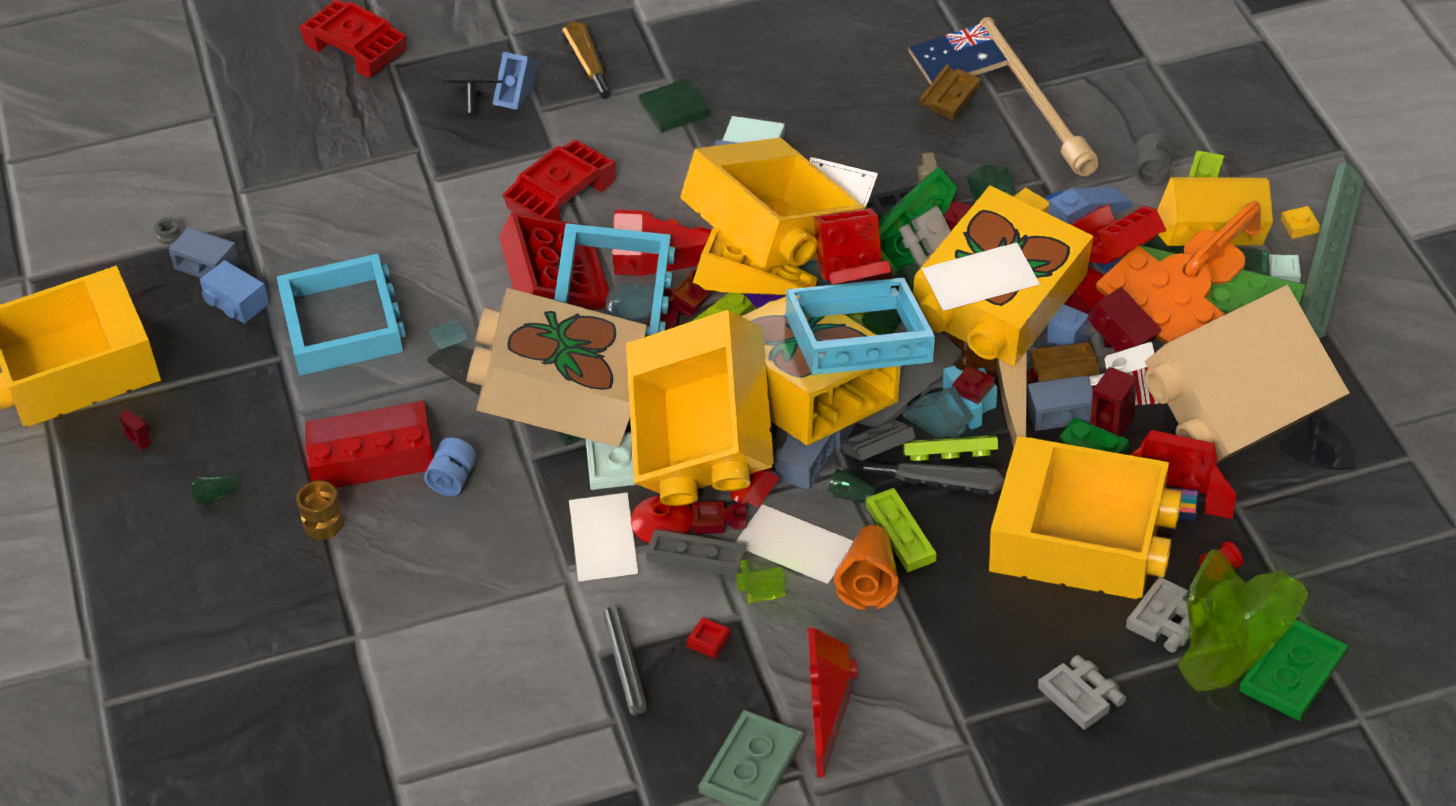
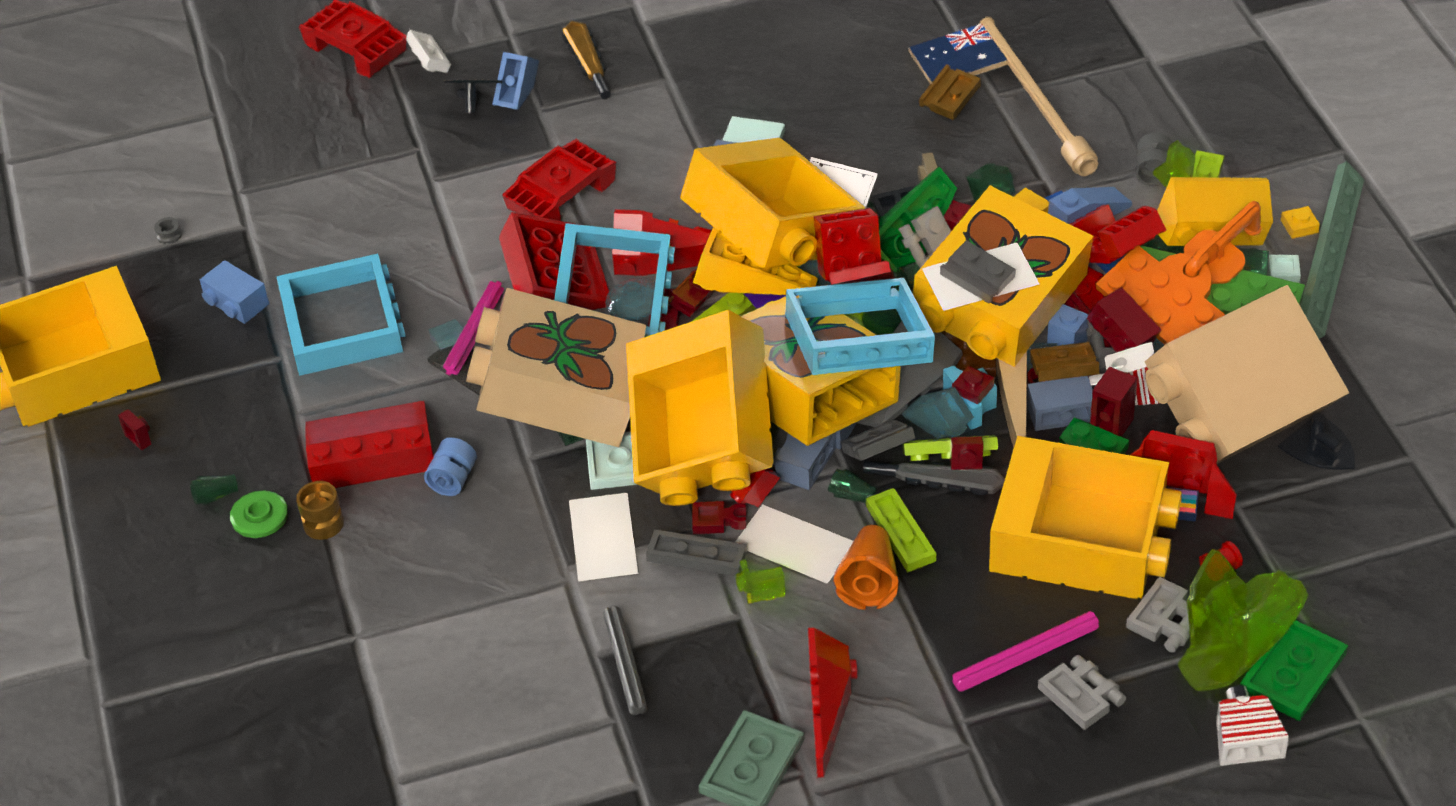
(200, 252): sand blue brick -> none
(259, 514): none -> bright green wheel
(428, 51): none -> white plate
(466, 339): none -> dark pink axle
(655, 515): red dish -> none
(674, 105): clear green tile -> none
(708, 637): red tile -> none
(966, 453): none -> dark red plate
(977, 271): none -> dark grey plate
(1025, 651): none -> dark pink axle
(1179, 163): none -> clear neon green bracket
(1248, 729): none -> white torso

